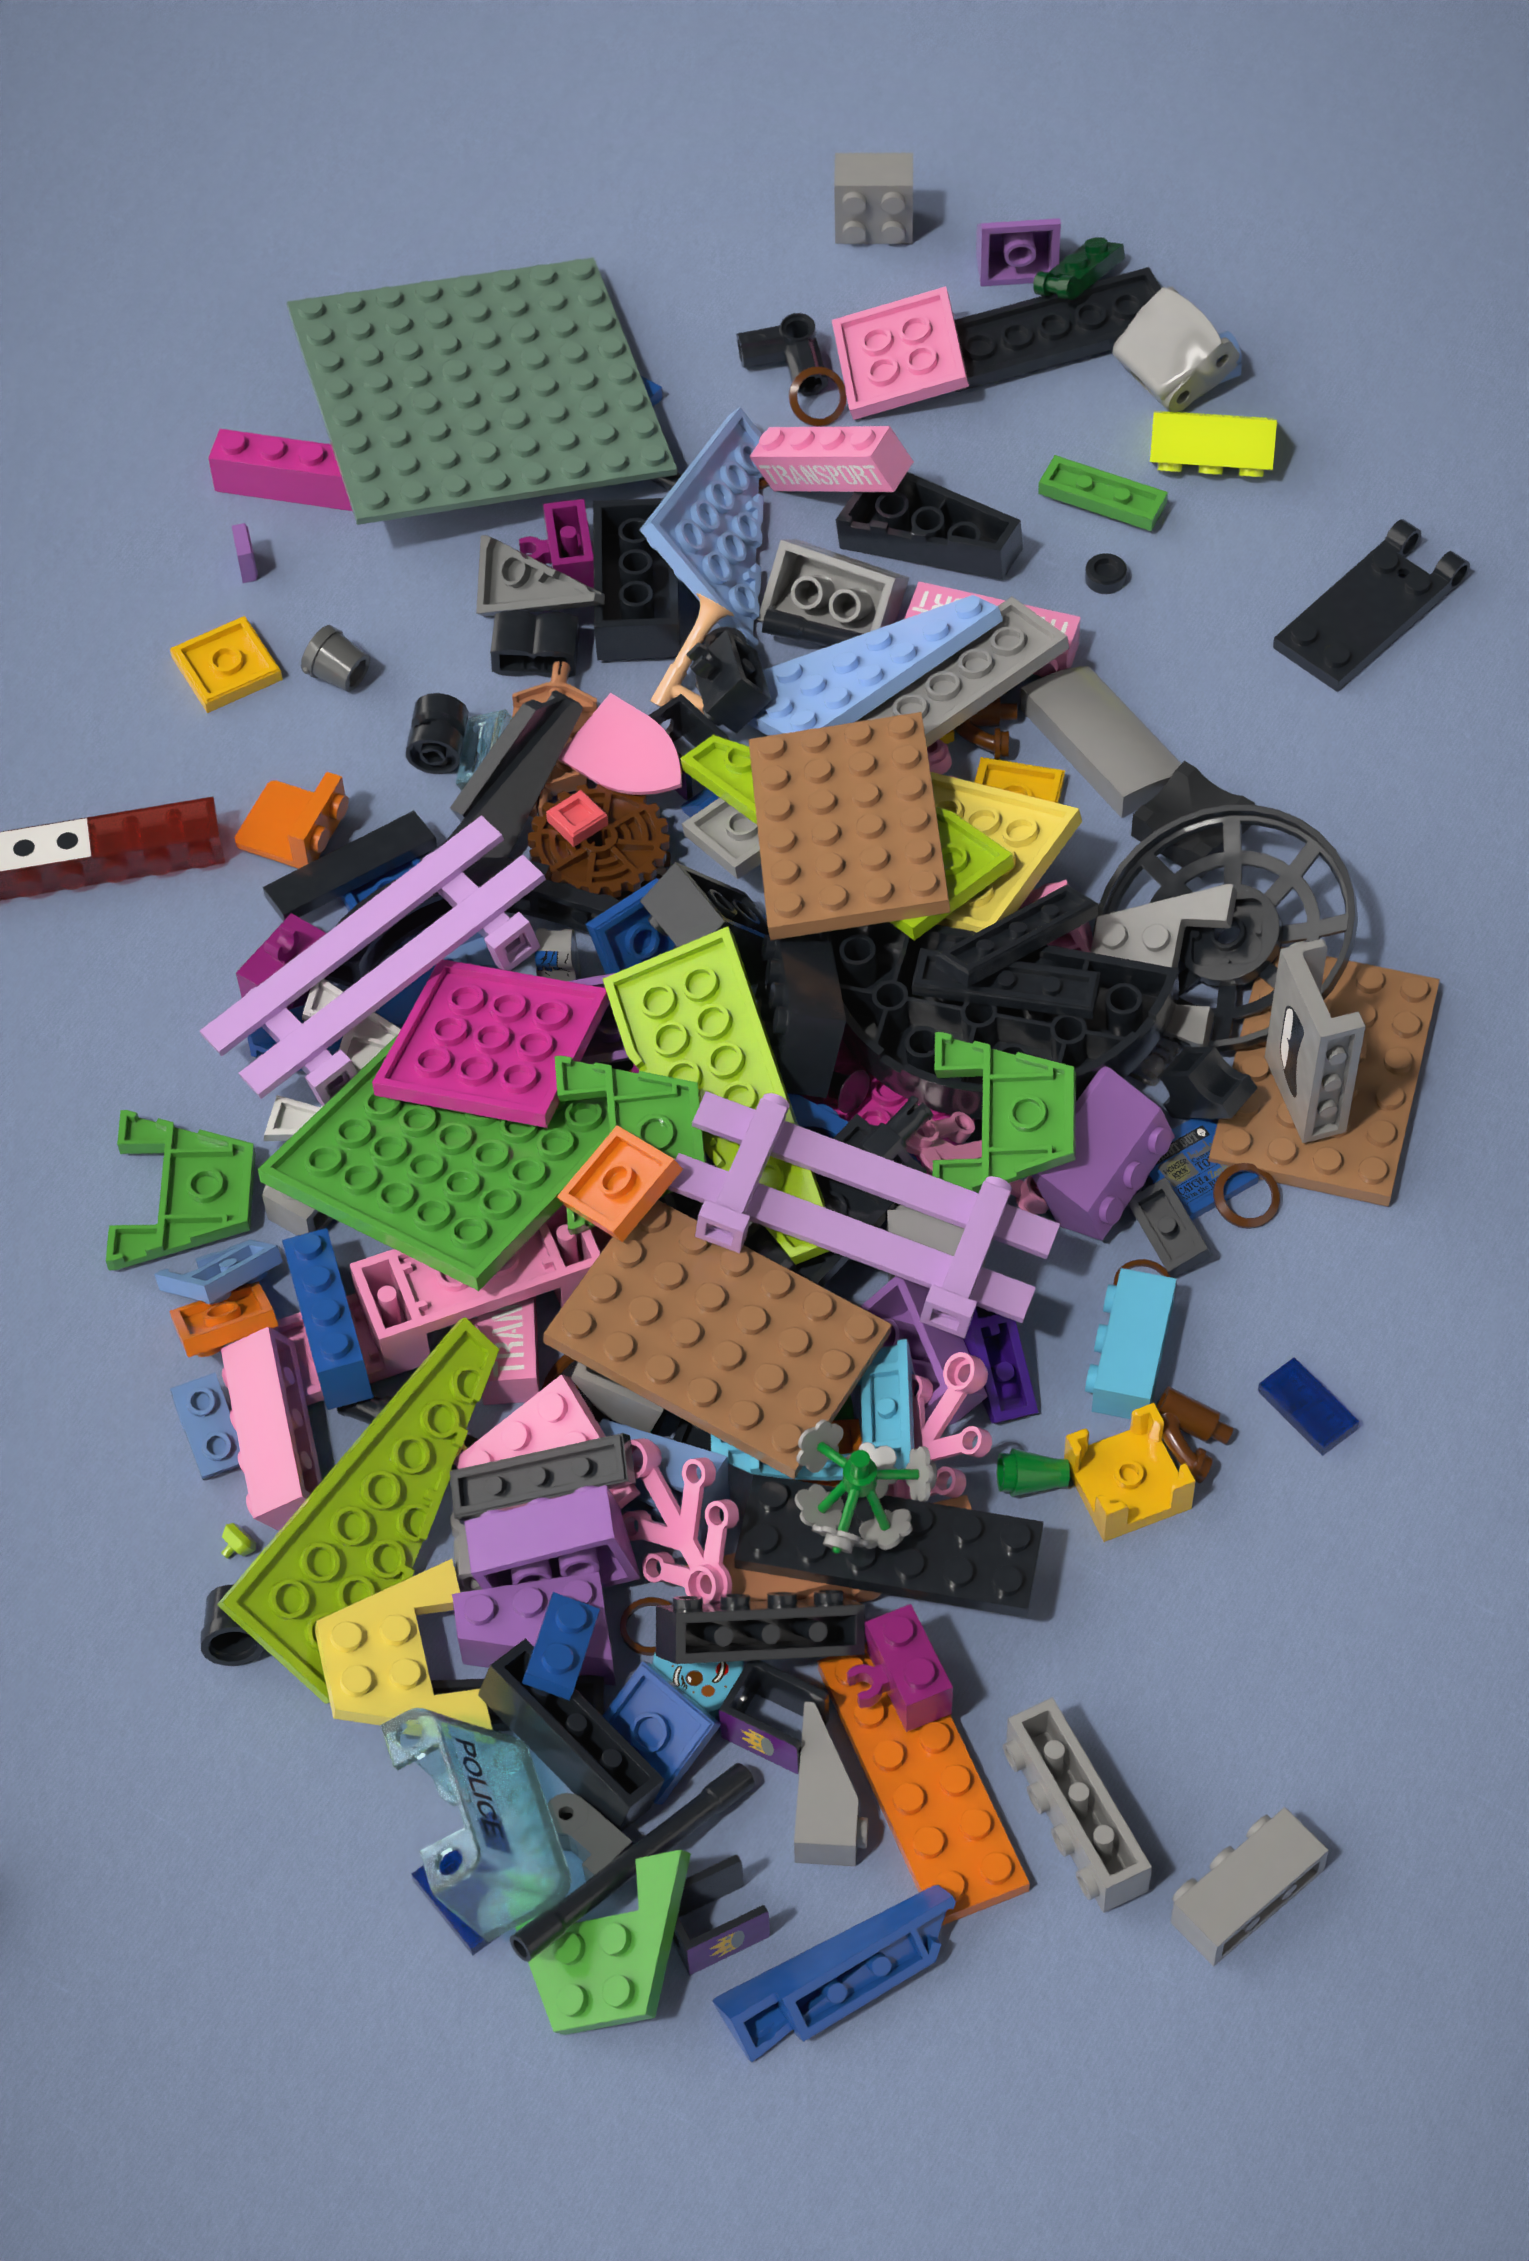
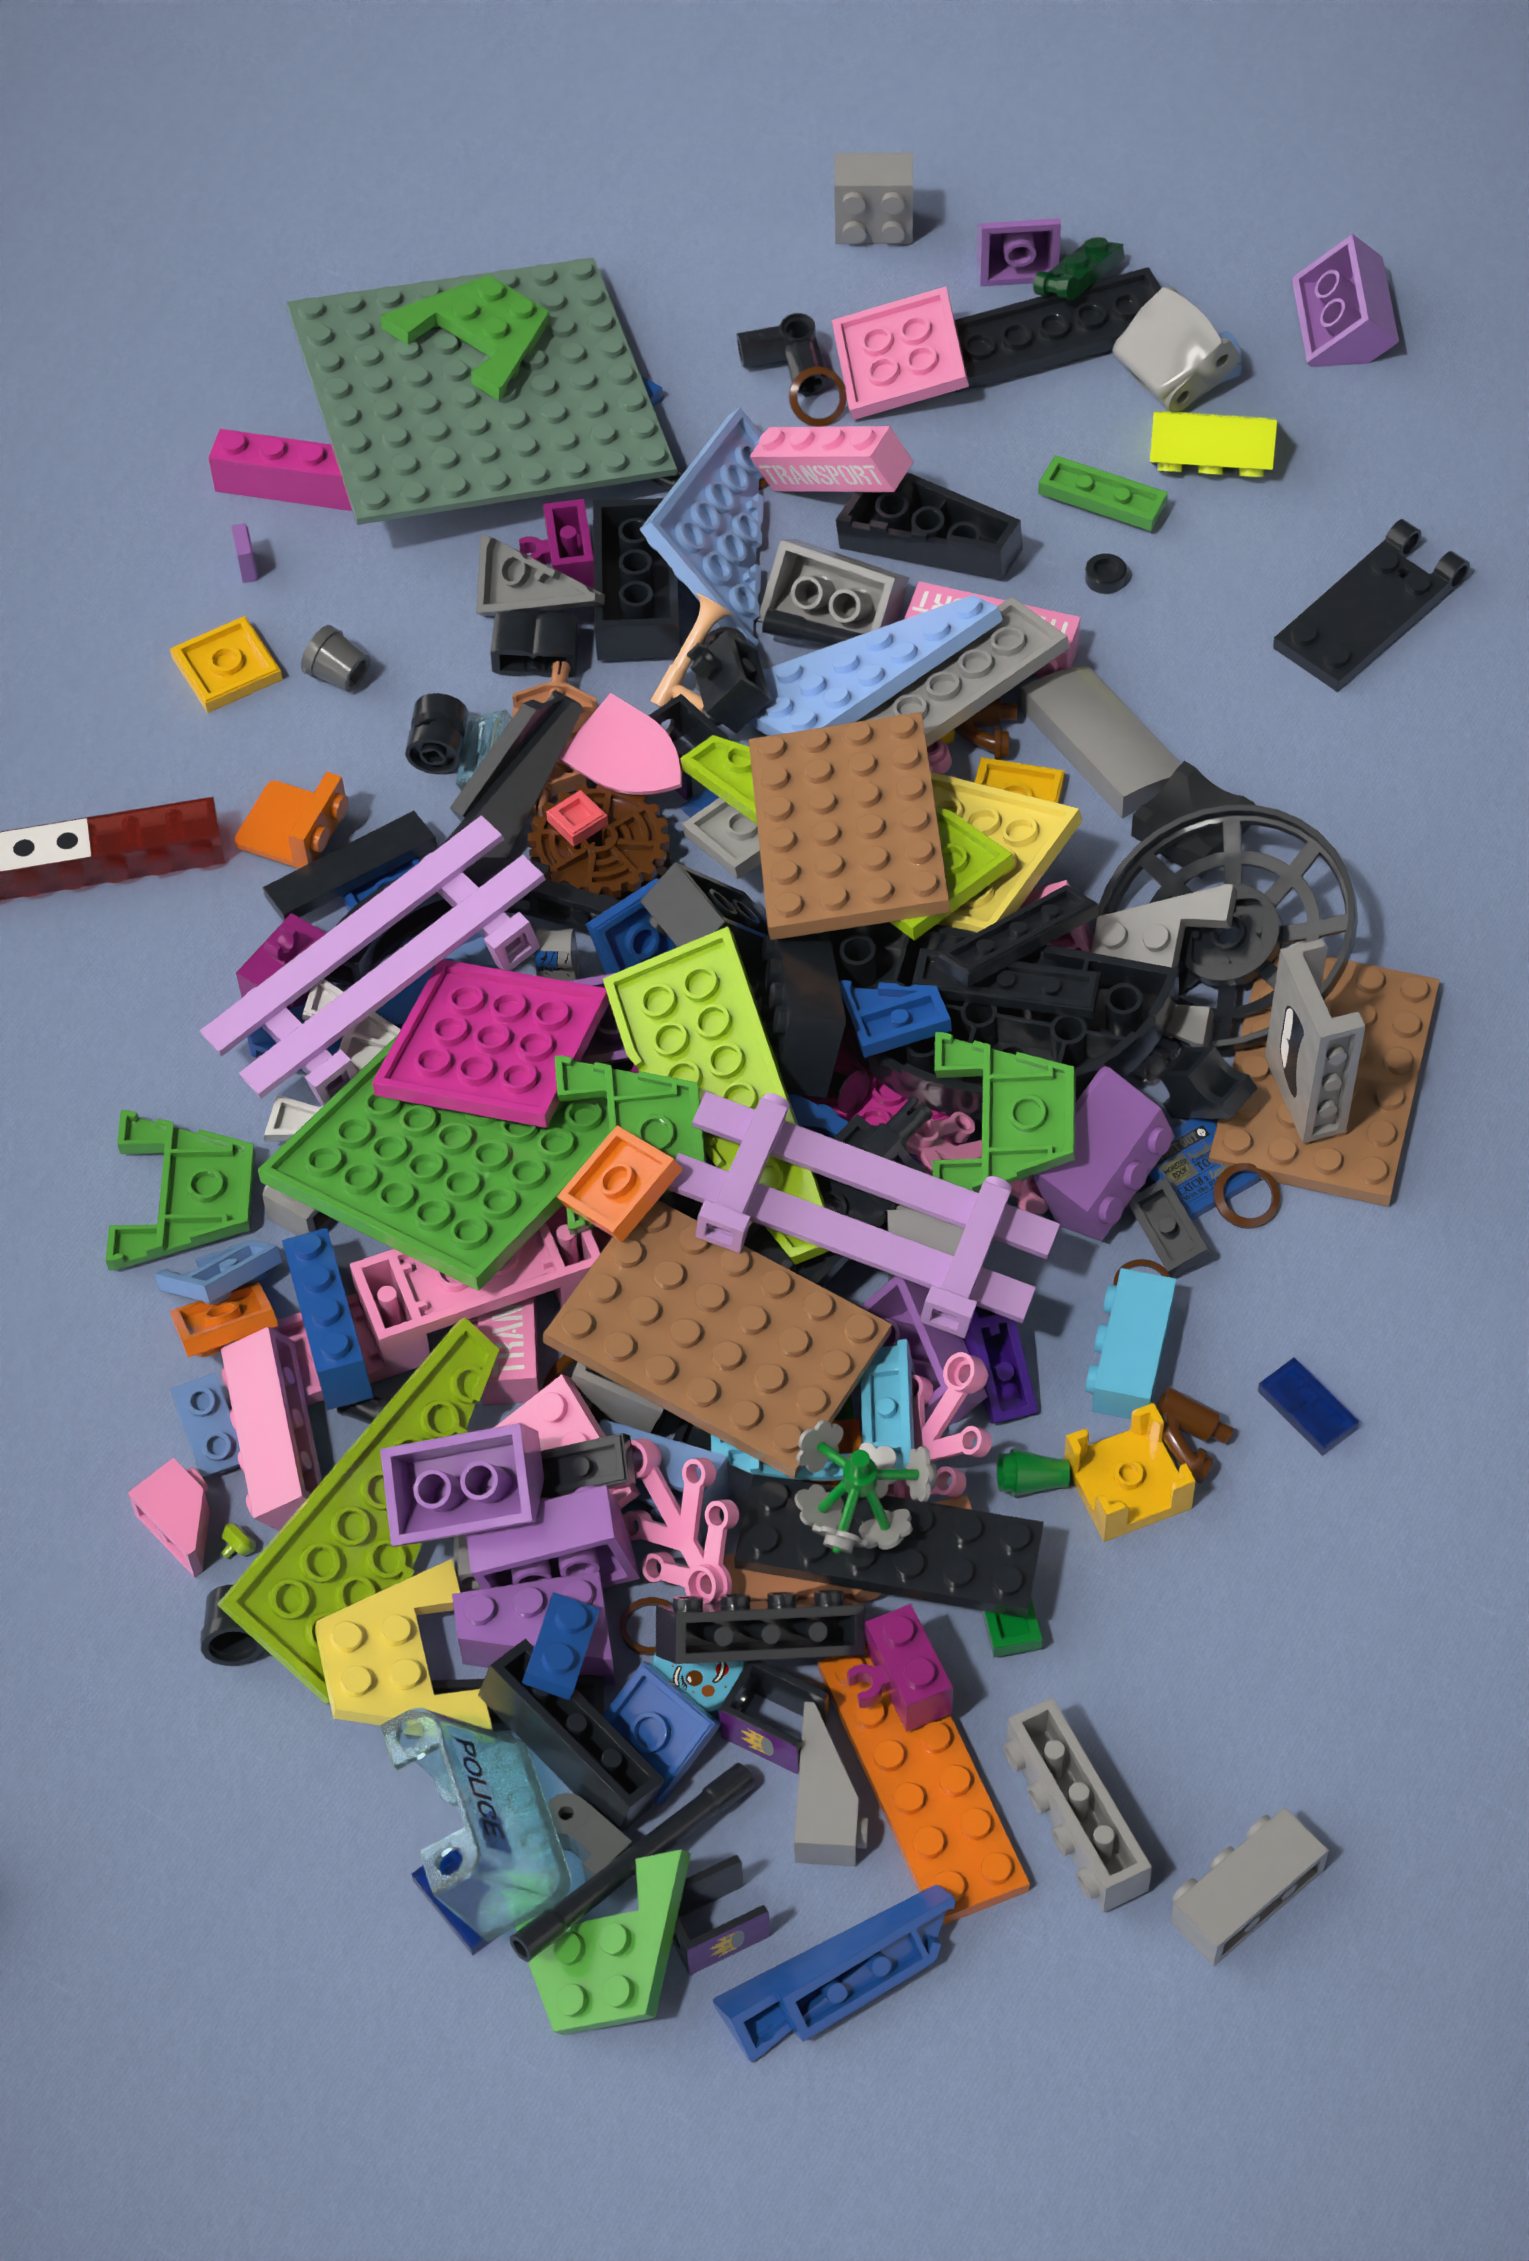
(175, 1511): none -> bright pink slope
(462, 1483): none -> medium lavender slope
(485, 317): none -> bright green wing
(893, 1015): none -> blue wing
(1012, 1633): none -> green plate
(1345, 306): none -> medium lavender slope

